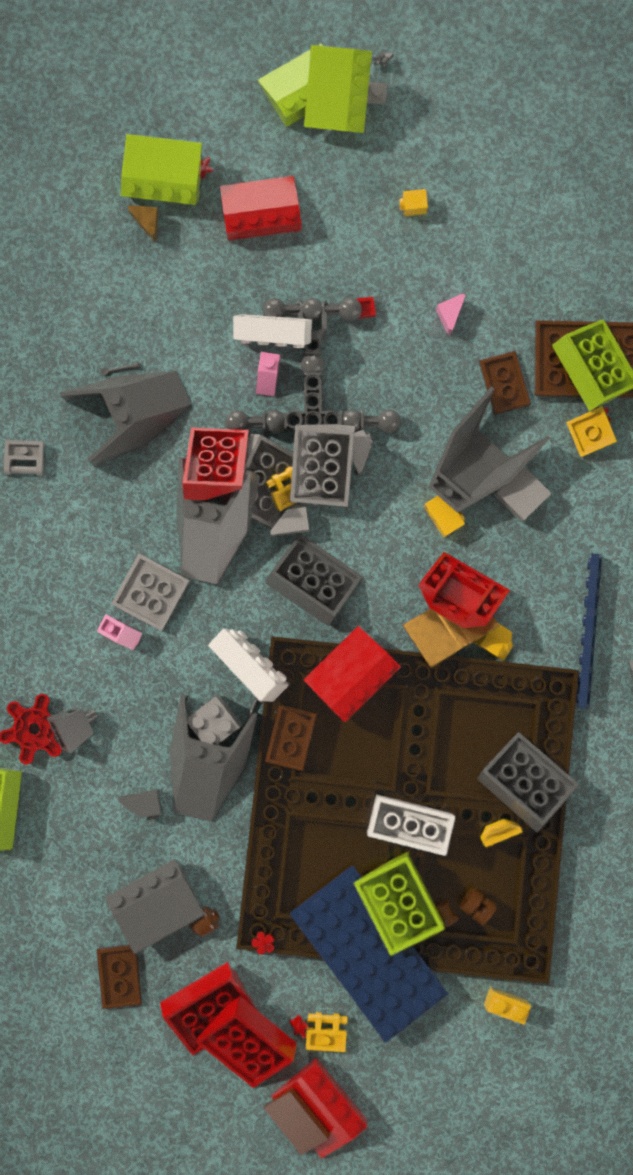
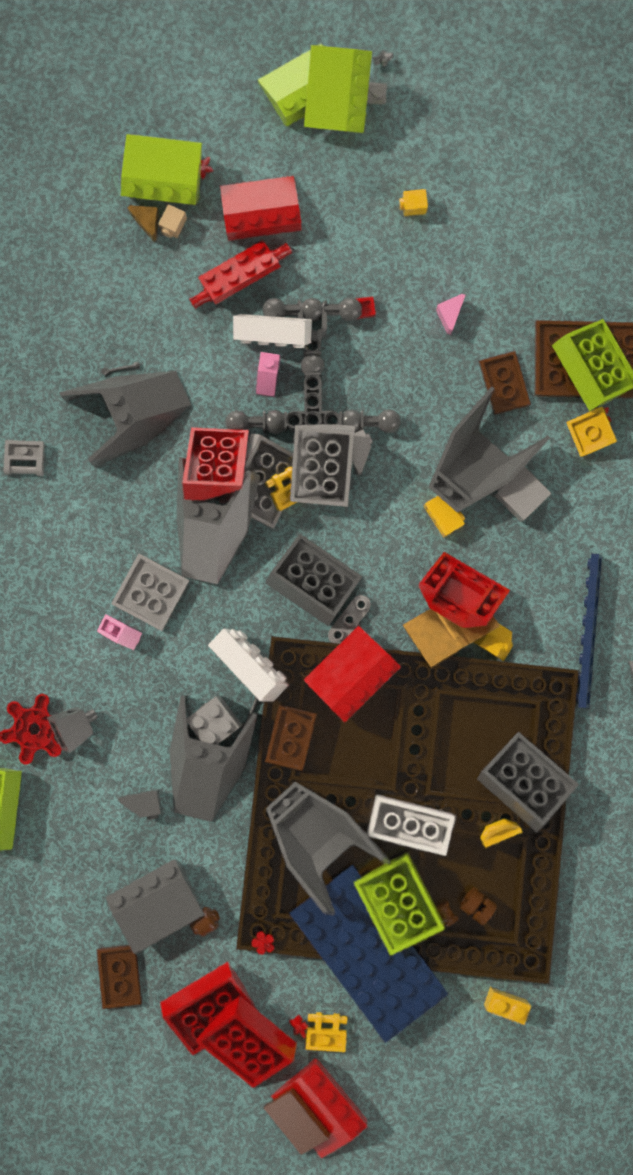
(172, 221): none -> tan brick
(239, 273): none -> red plate
(291, 522): light grey slope -> none
(313, 837): none -> dark grey windscreen
(353, 611): none -> light grey plate

